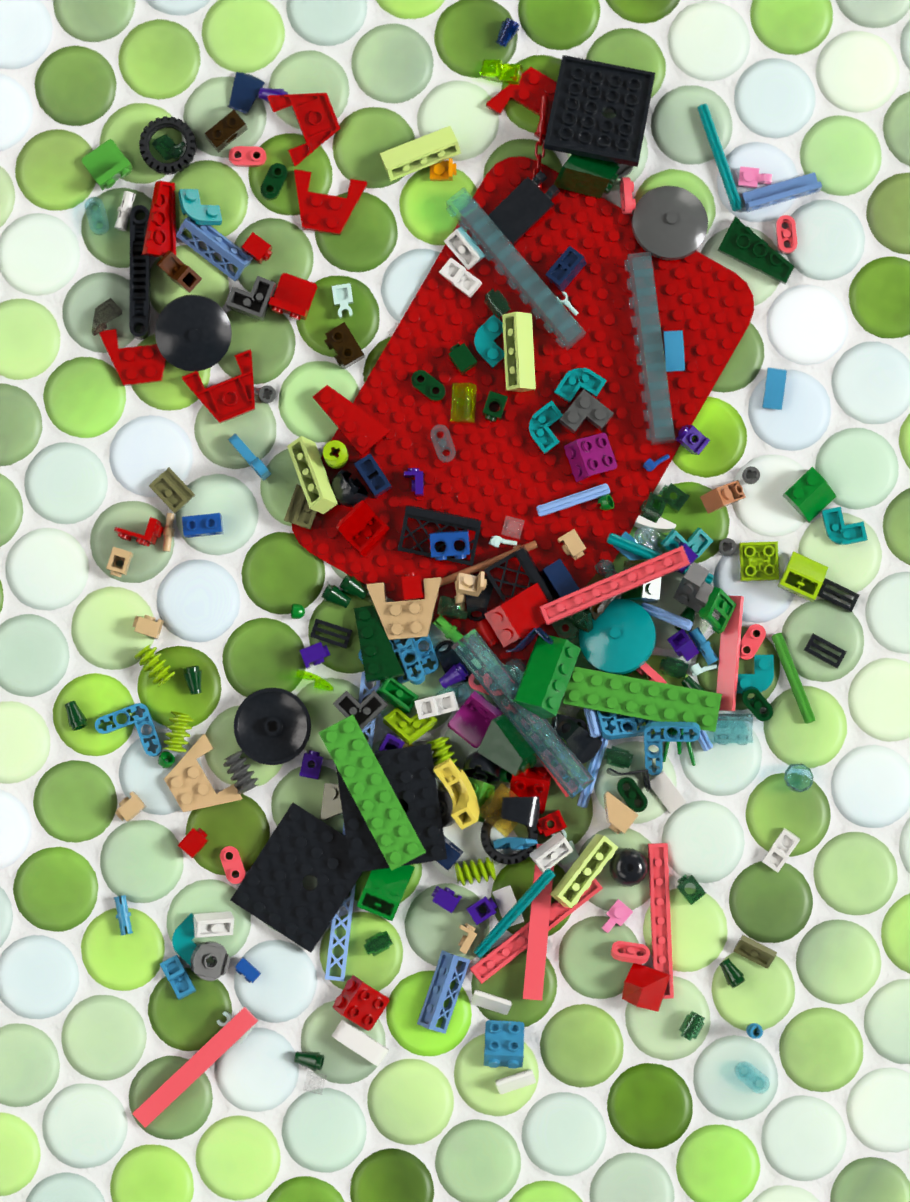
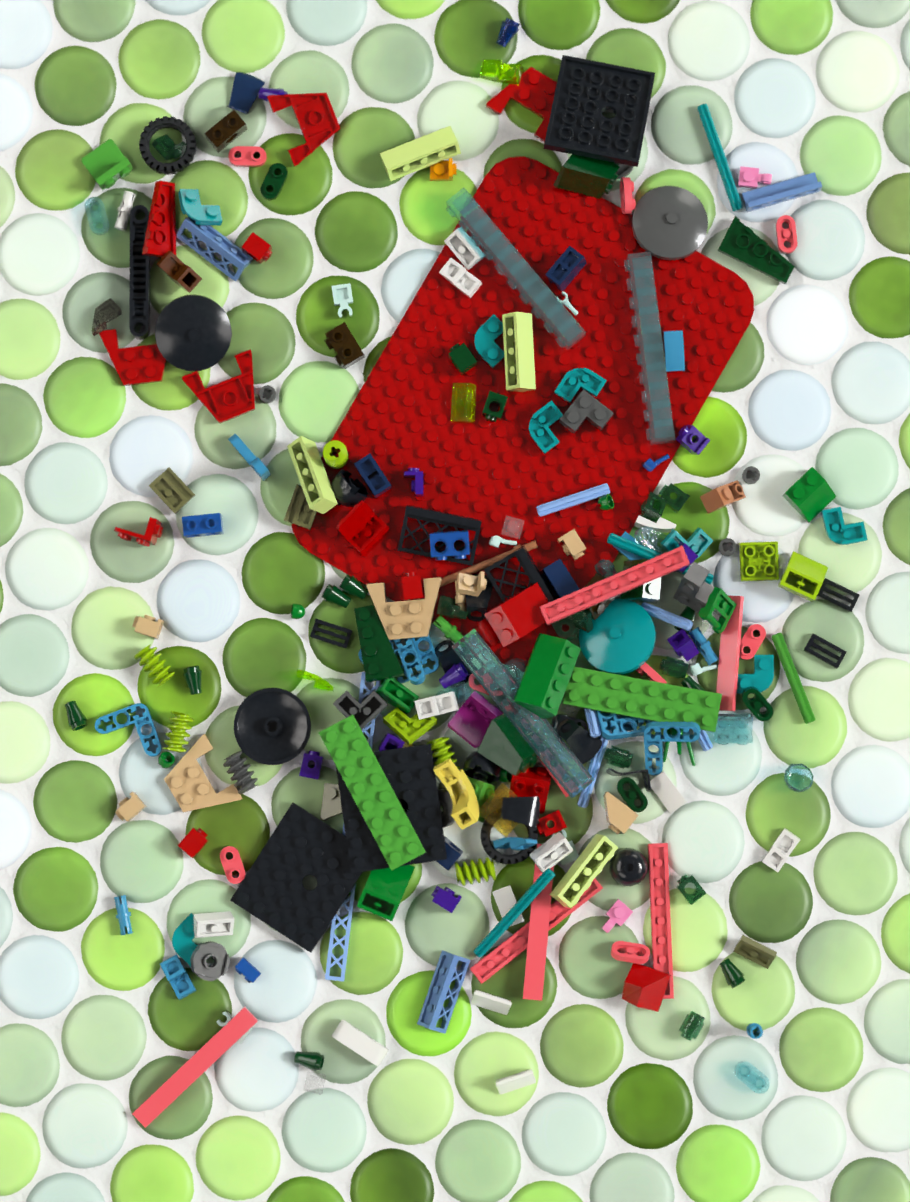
(116, 555): tan brick -> none
(168, 532): tan bar -> none
(254, 303): dark grey brick -> none
(293, 296): red bracket -> none
(314, 654): dark purple brick -> none
(323, 211): red wing -> none
(352, 421): red wing -> none
(360, 1003): red bracket -> none
(378, 943): clear green brick -> none
(428, 385): dark green plate -> none
(442, 444): clear light blue plate -> none
(466, 941): tan bracket -> none
(476, 915): dark purple brick -> none
(497, 303): clear green brick -> none
(504, 1044): dark azure bracket -> none
(523, 207): black tile -> none
(527, 640): dark blue piece -> none
(541, 131): red piece -> none
(590, 456): magenta bracket -> none
(774, 388): dark azure slope -> none

